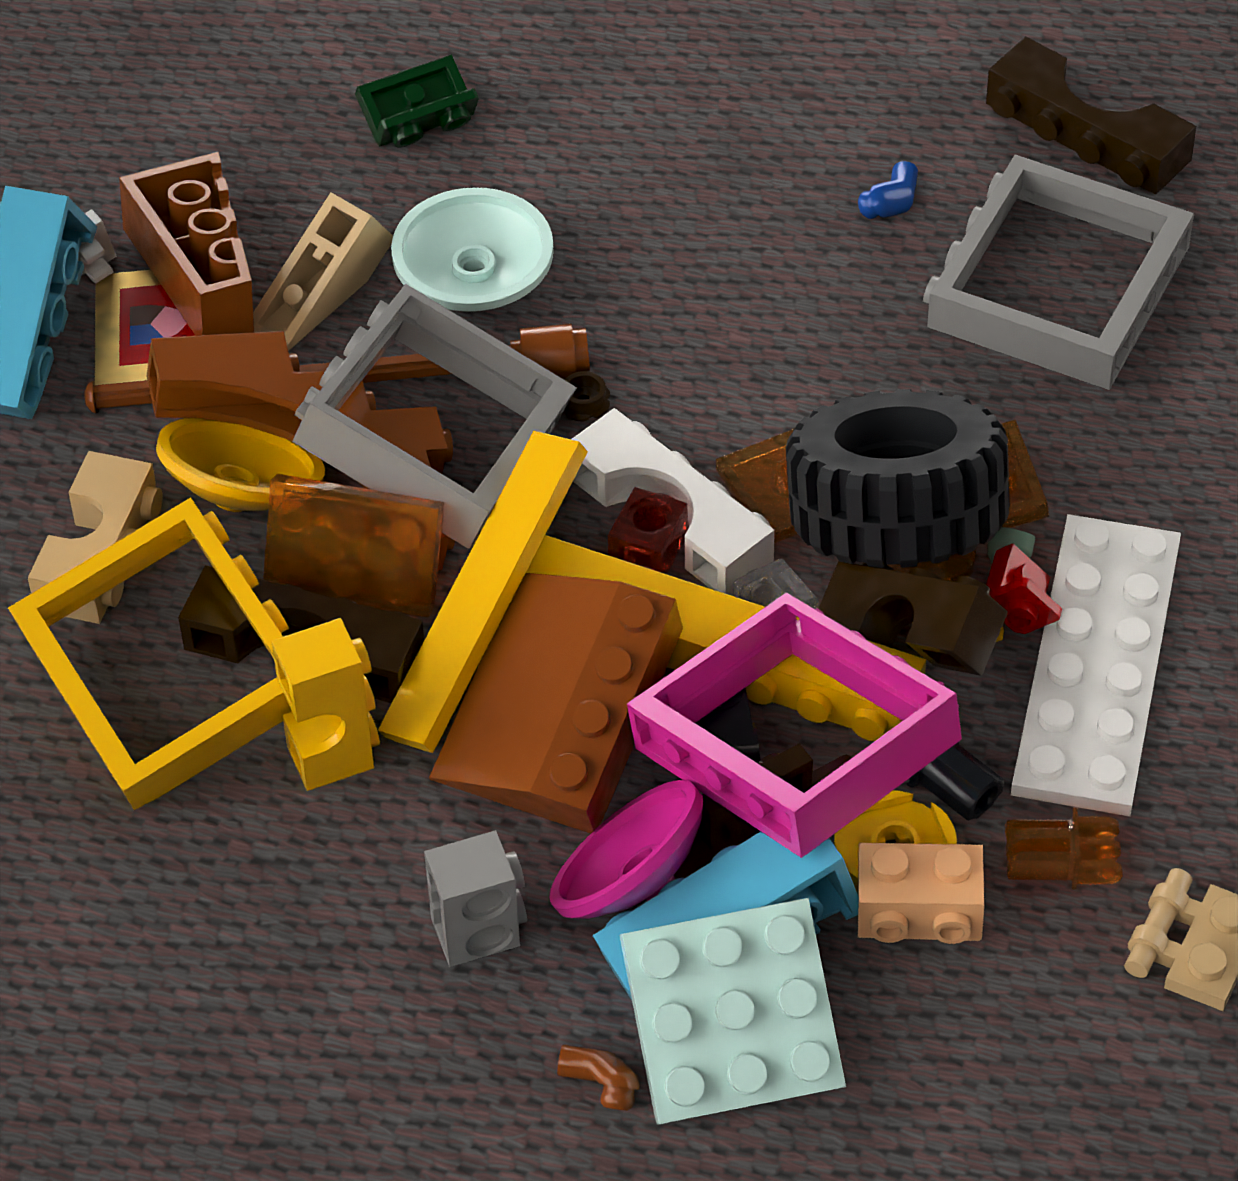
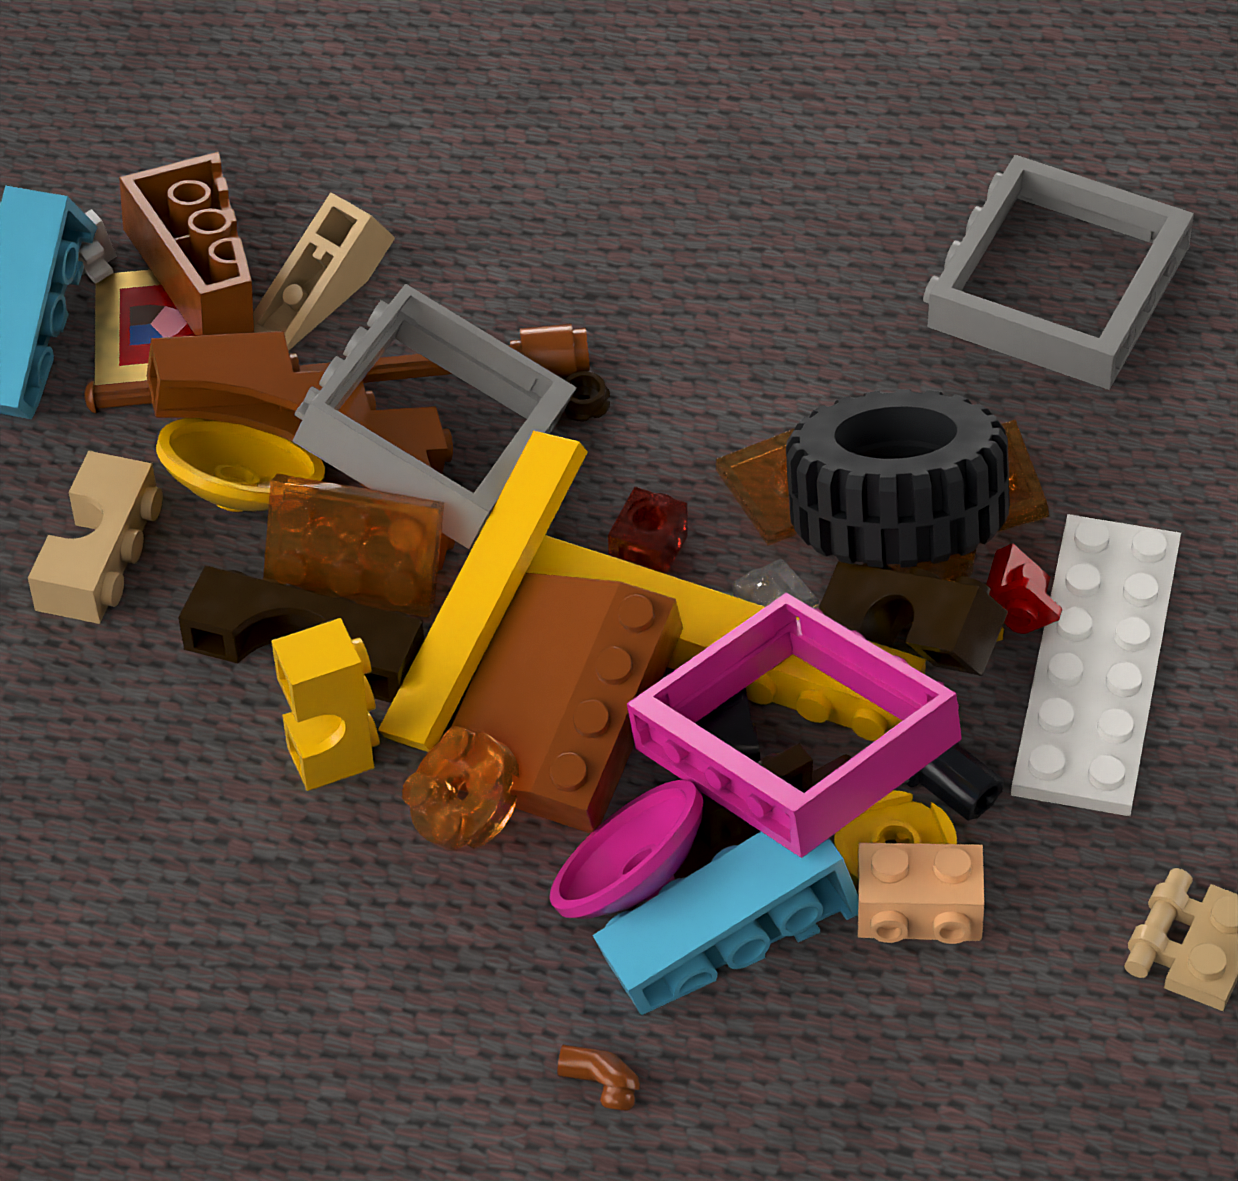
(109, 568): yellow window -> none
(416, 101): dark green bracket -> none
(436, 784): none -> clear orange plate
(475, 897): light grey brick -> none
(478, 232): light aqua dish -> none
(722, 534): white arch -> none
(732, 1011): light aqua plate -> none
(893, 196): blue arm -> none
(1007, 536): sand green hinge -> none
(1064, 850): clear orange arm -> none
(1139, 144): dark brown arch -> none

